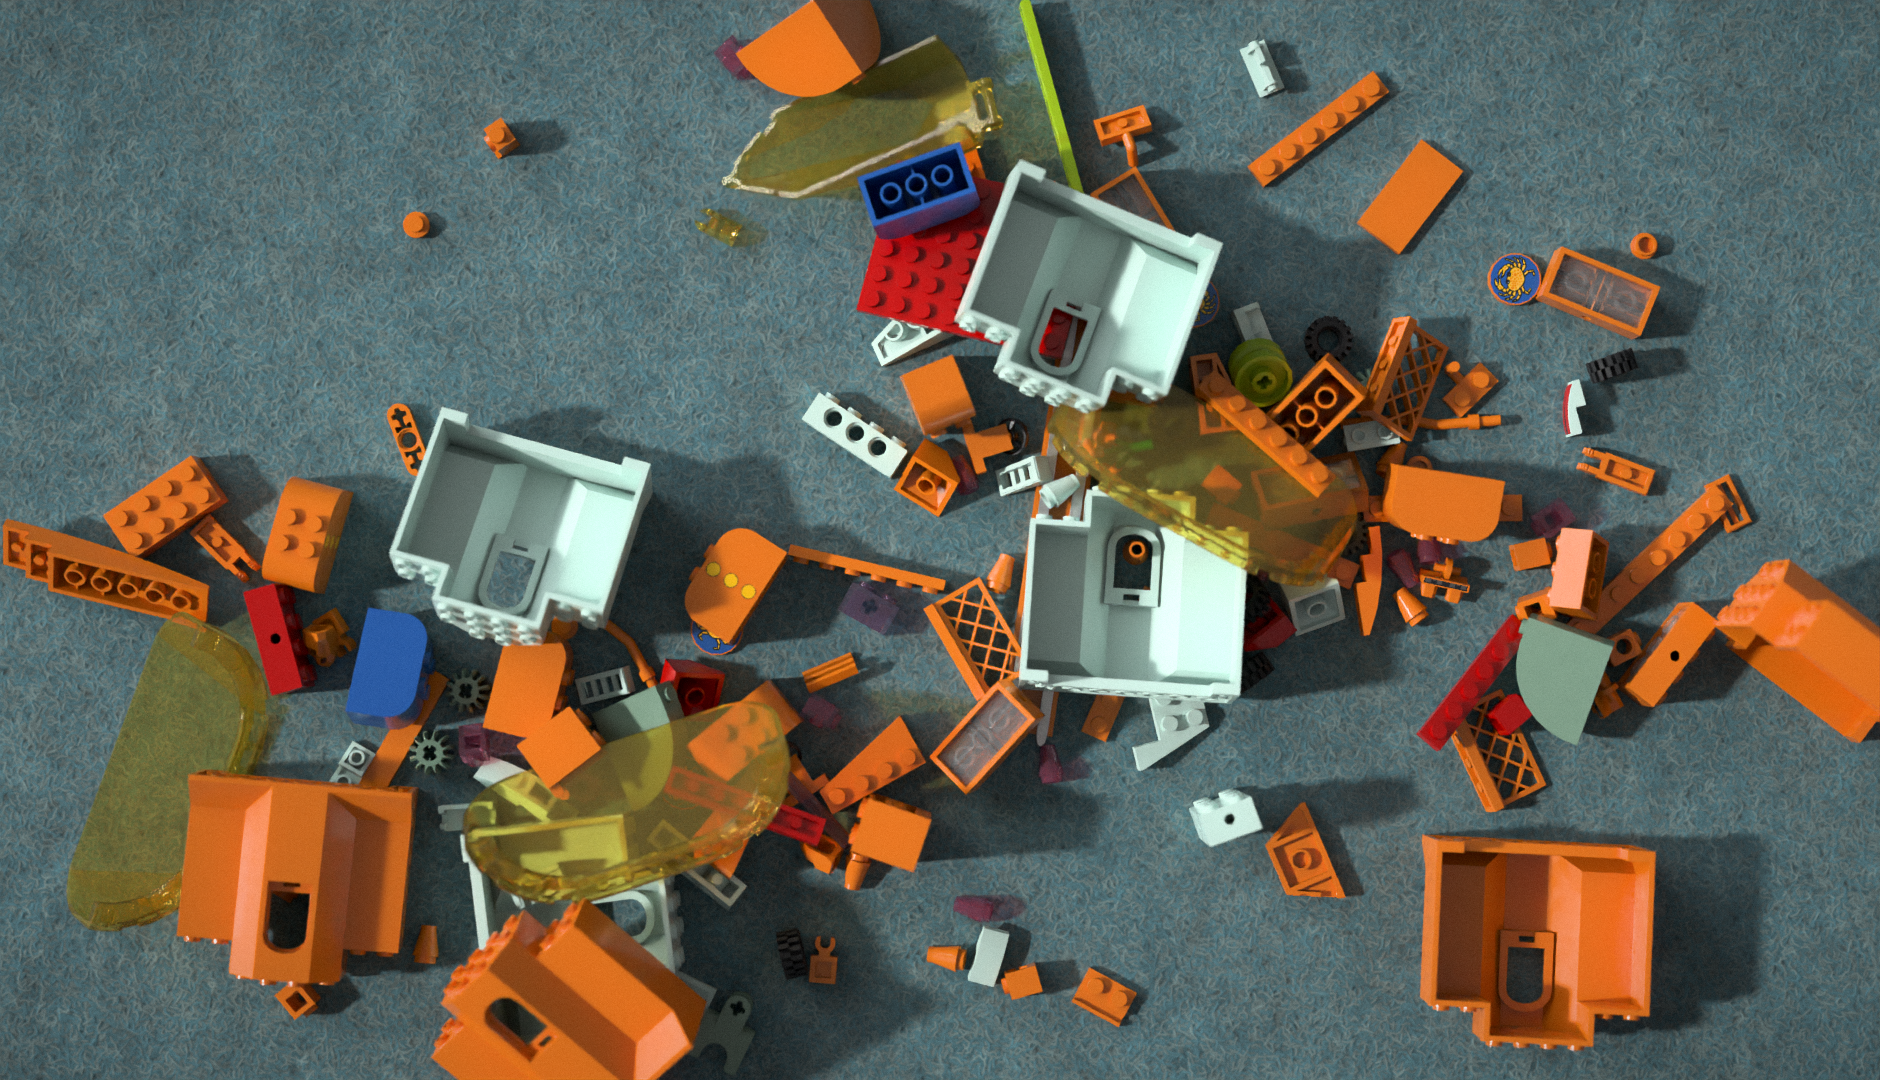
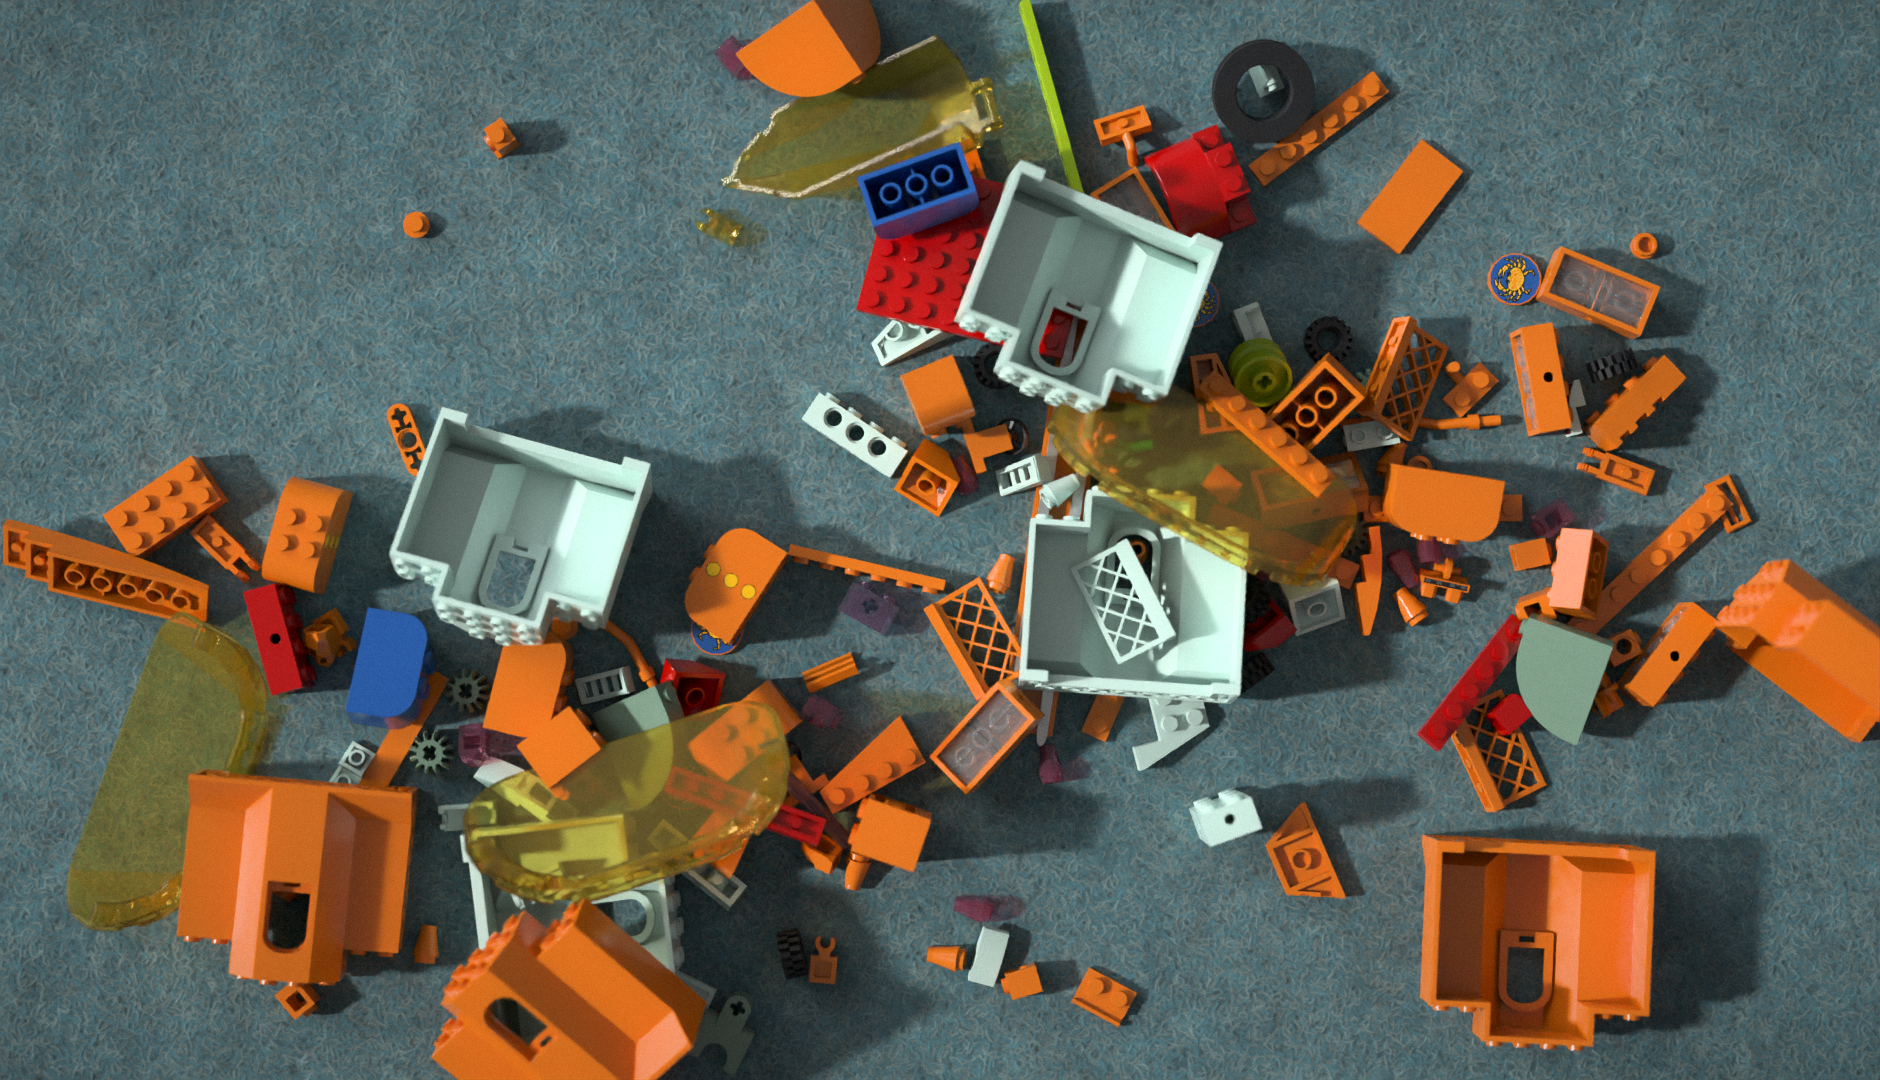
(980, 367): none -> black tyre
(1144, 591): none -> light aqua fence
(1203, 185): none -> red piece
(1285, 120): none -> black tyre
(1541, 379): none -> orange brick
(1633, 403): none -> orange wedge

